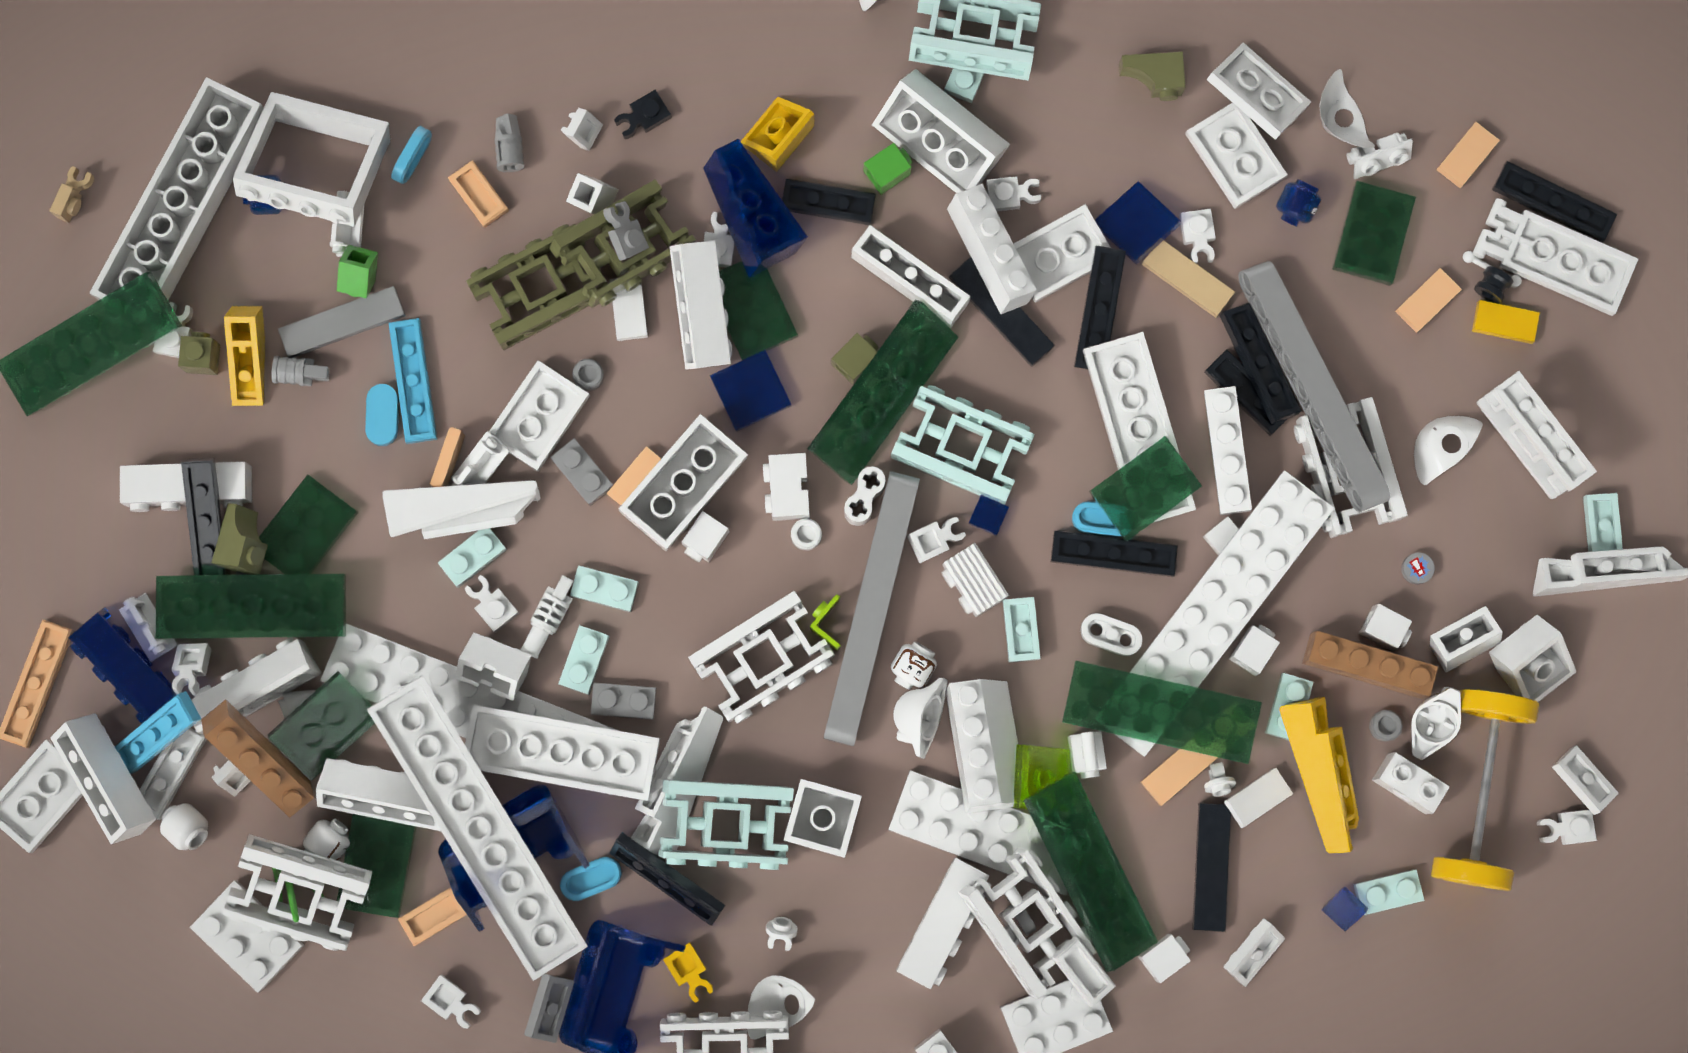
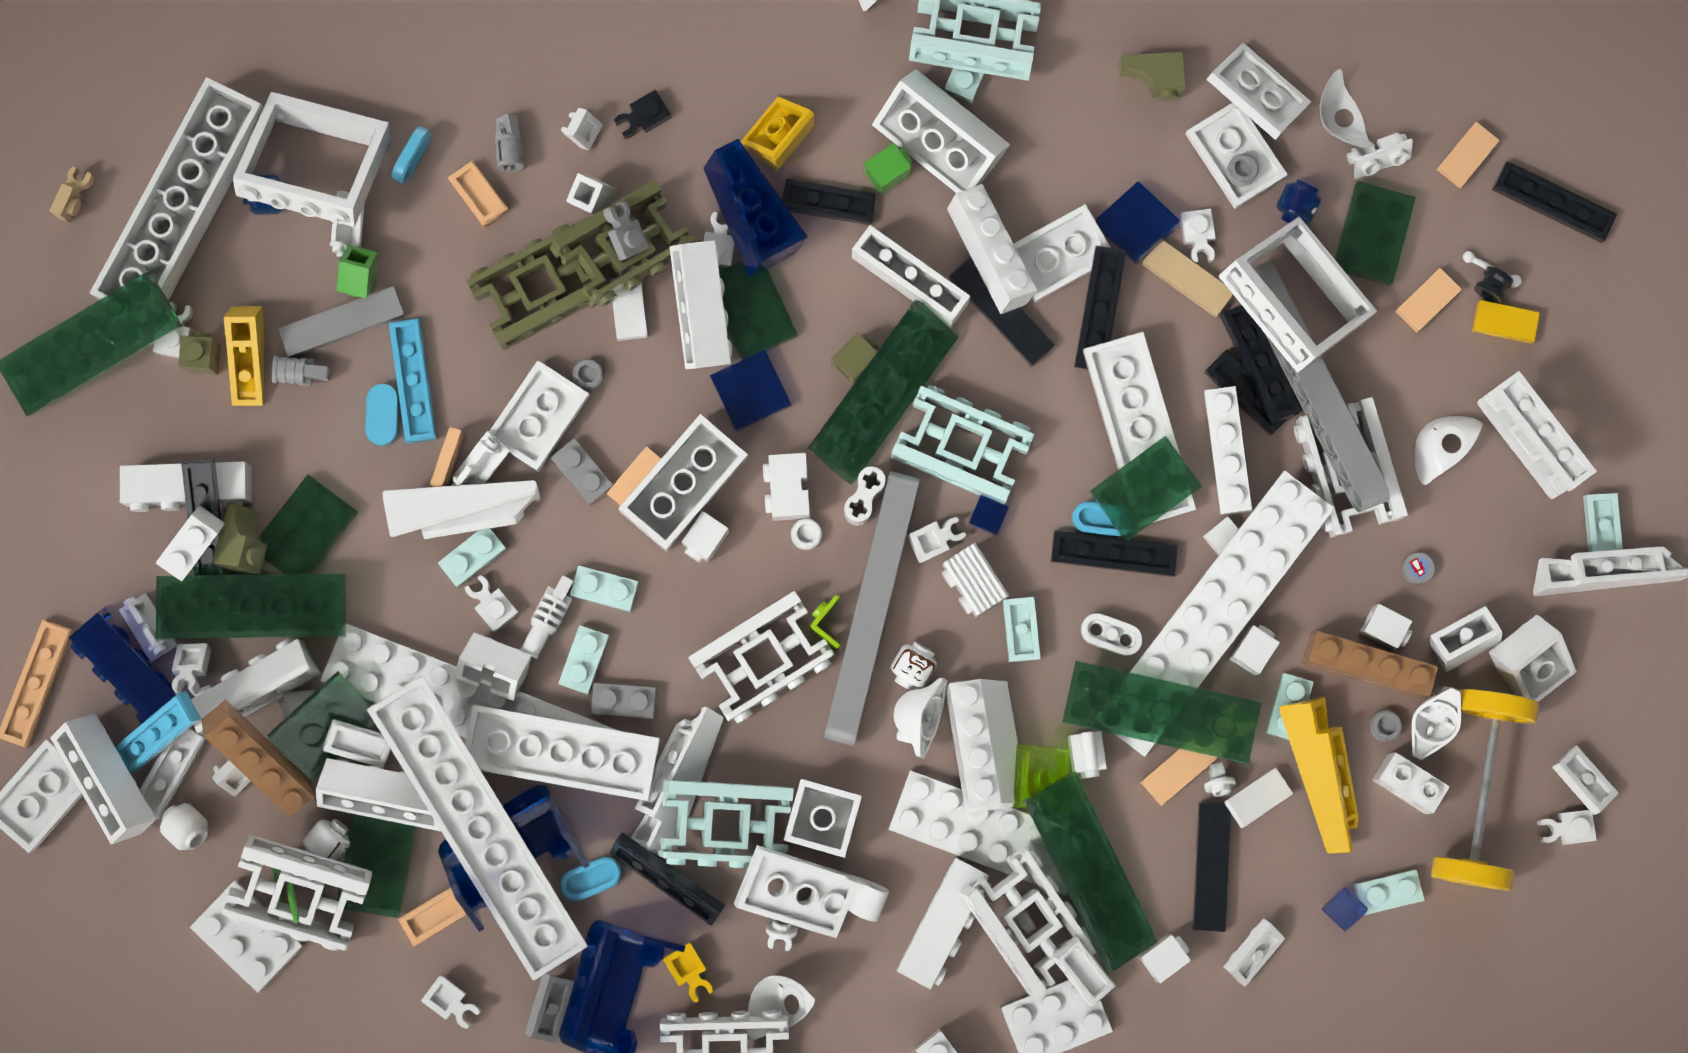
(190, 543): none -> white brick
(356, 743): none -> white tile
(830, 897): none -> white hinge
(1006, 193): white plate -> none
(1242, 170): none -> light grey tile
(1271, 313): none -> white window
(1556, 257): white hinge -> none

